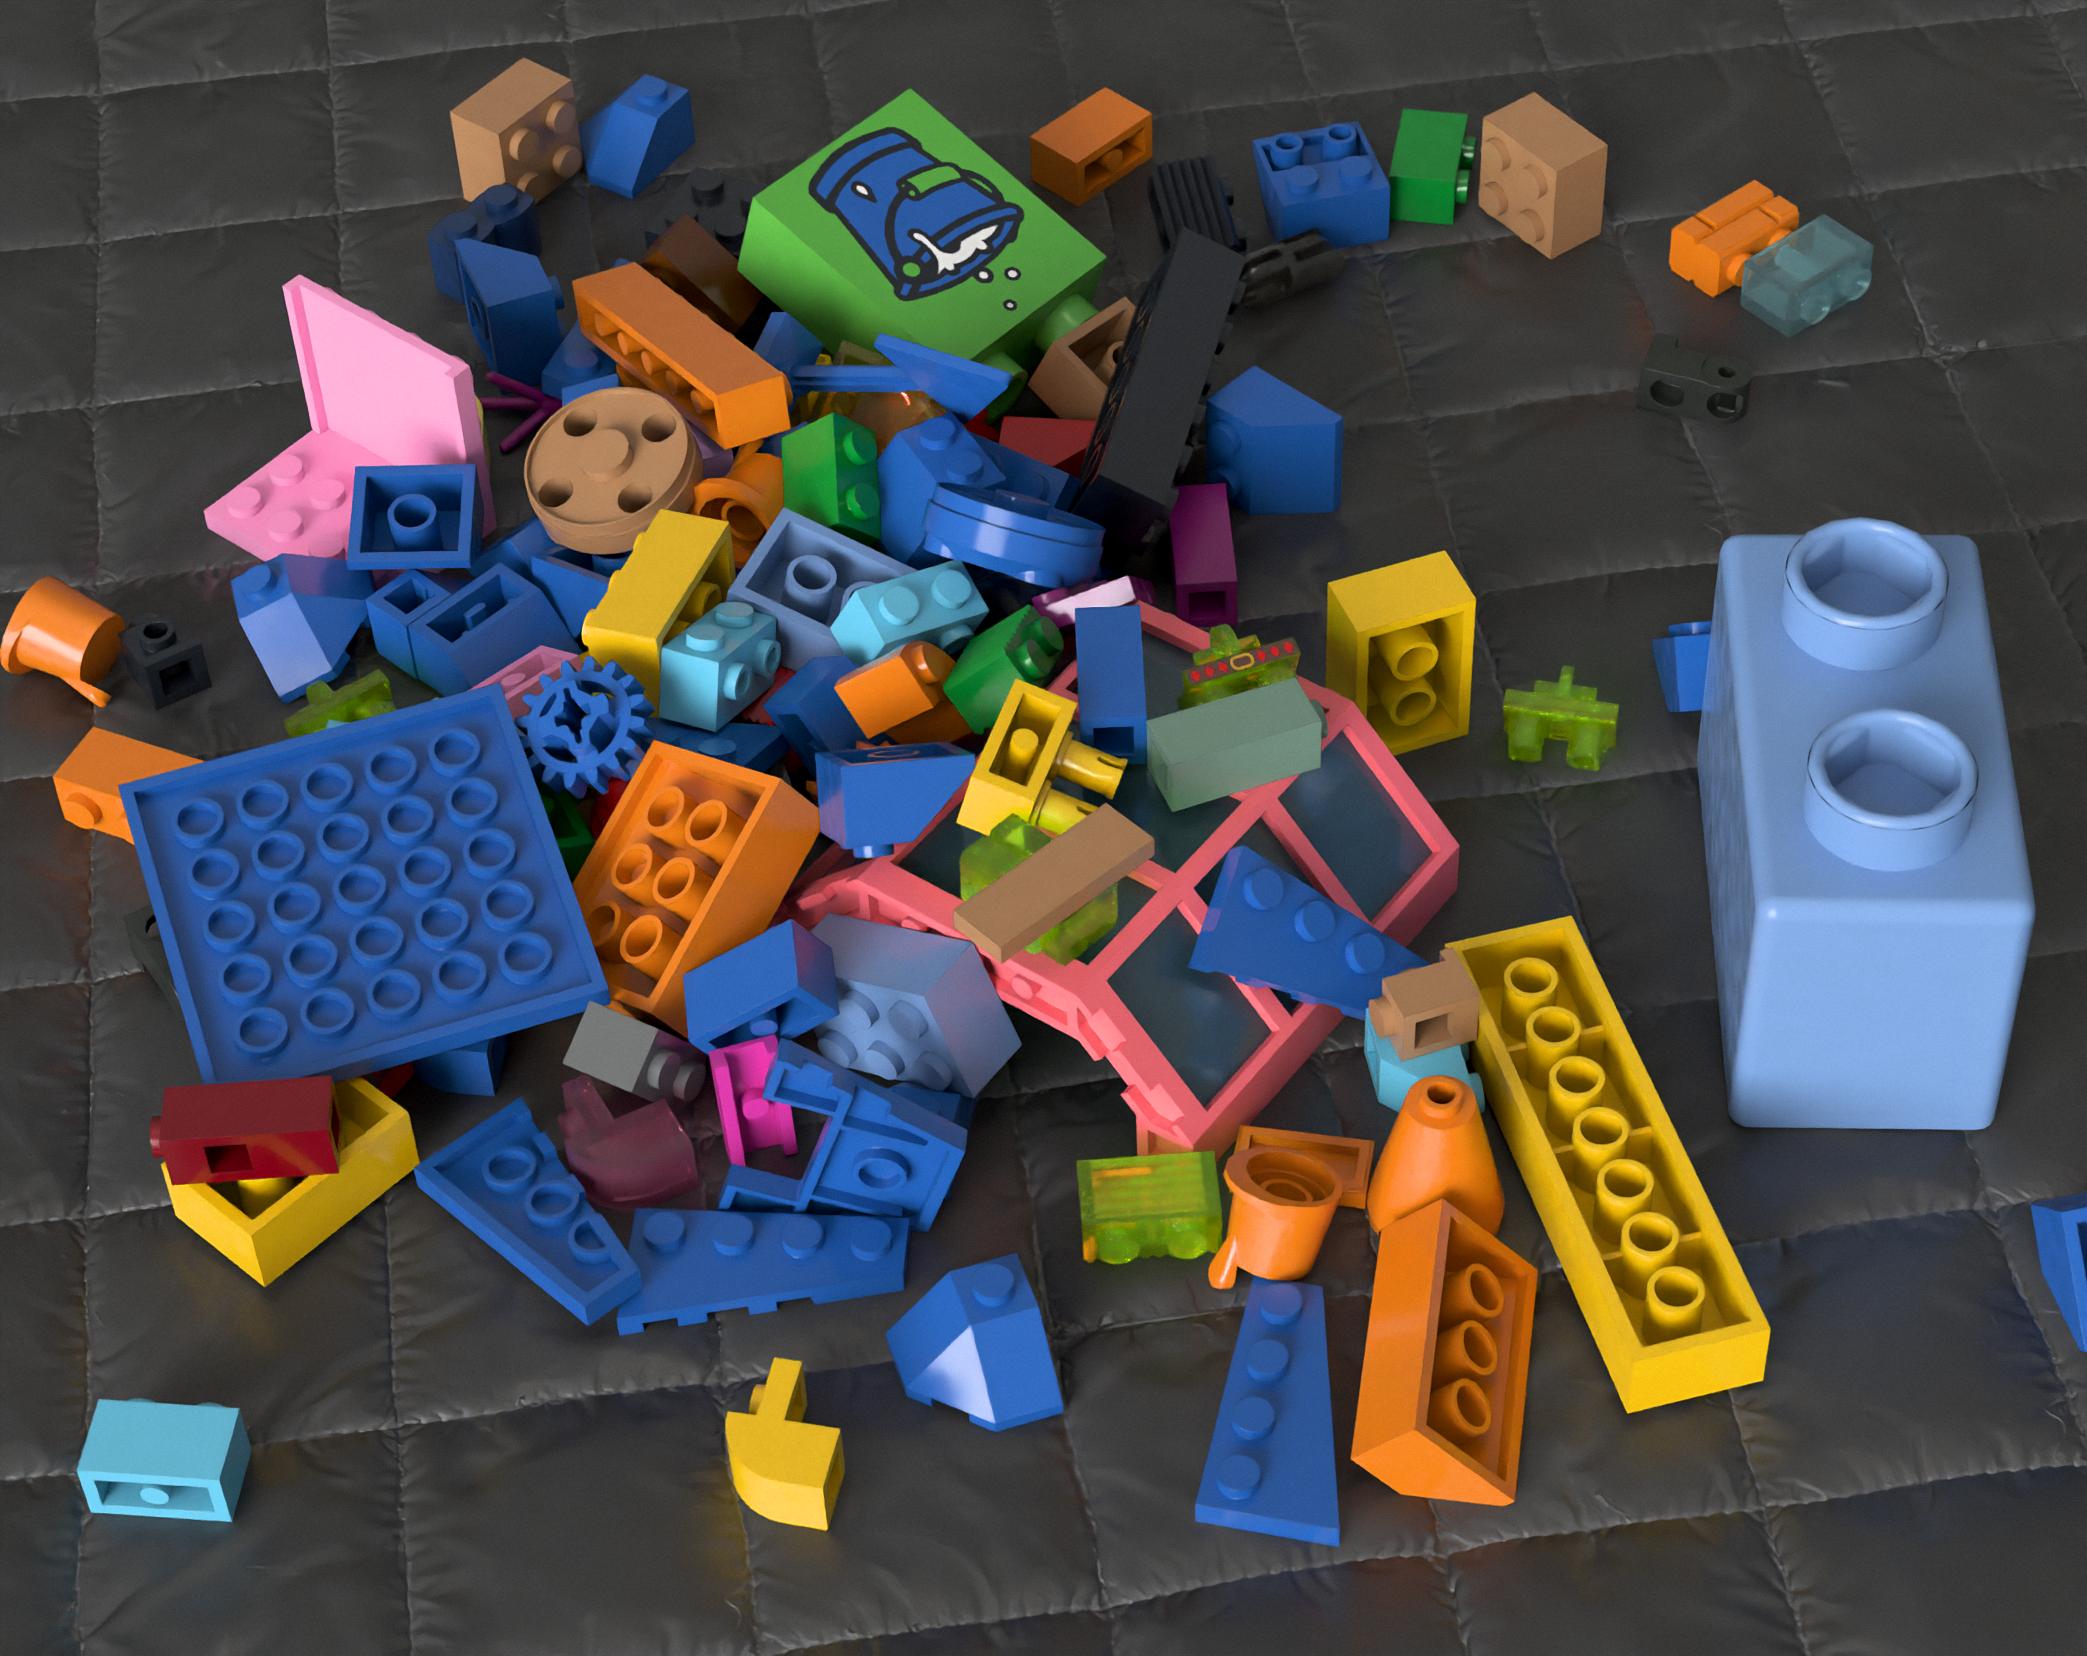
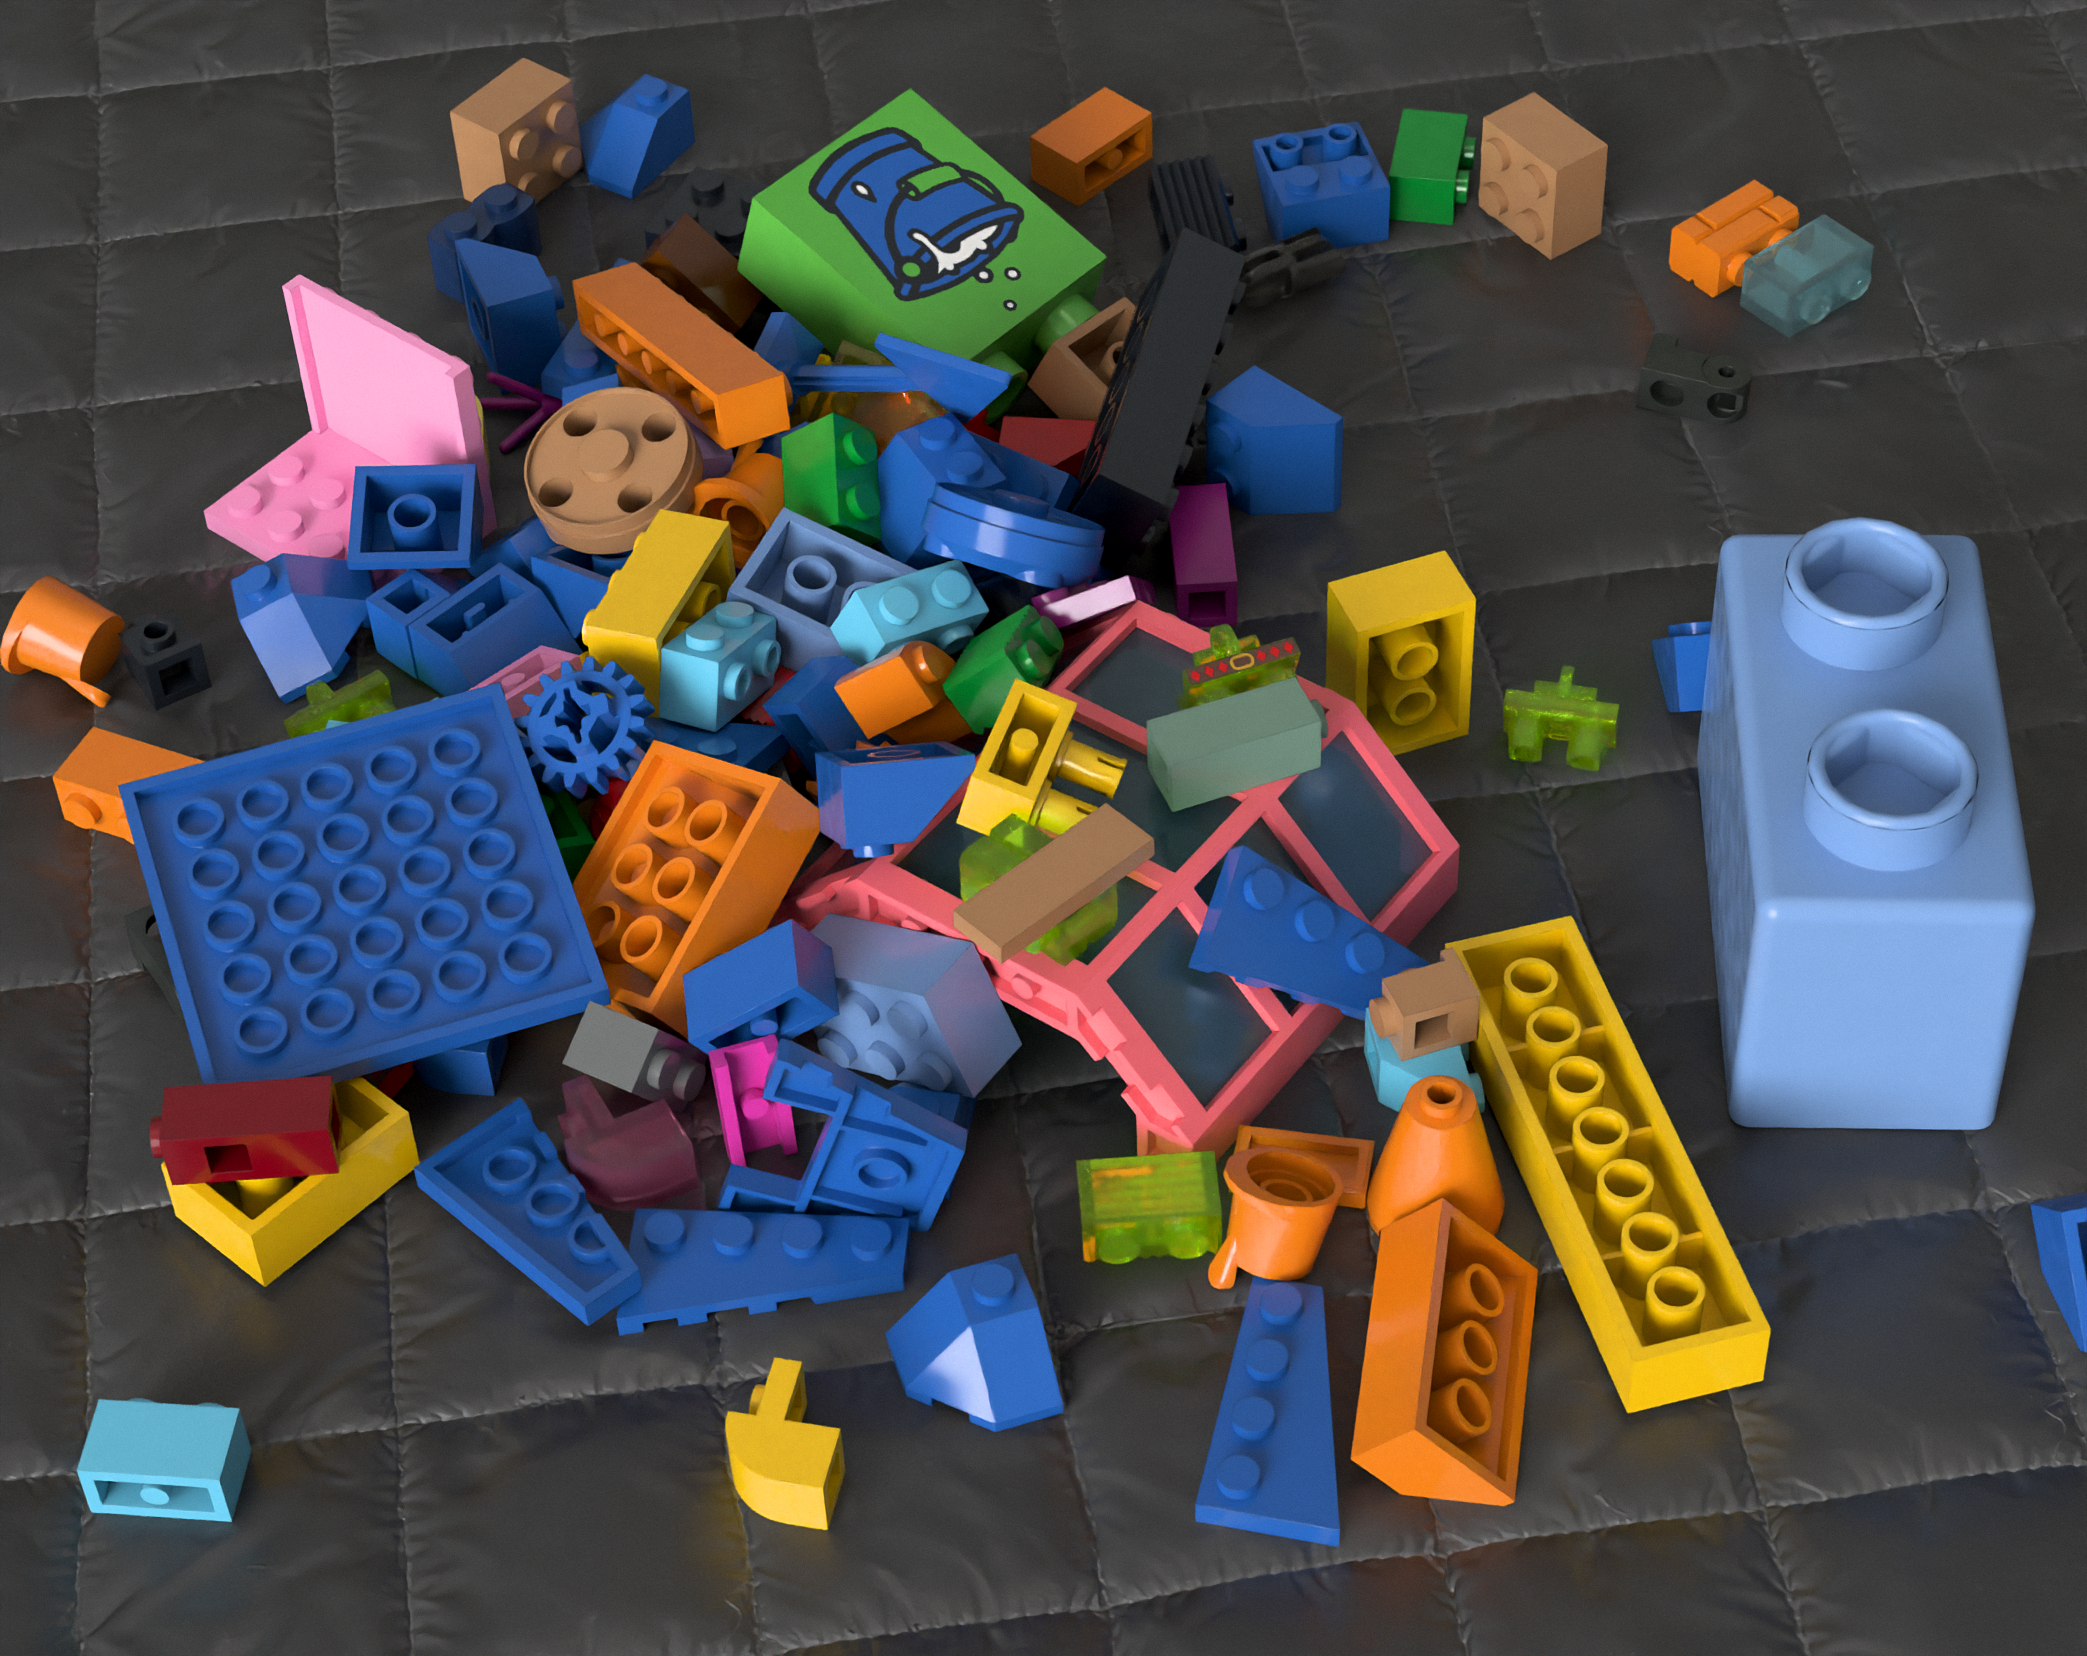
(1111, 681): blue brick -> none

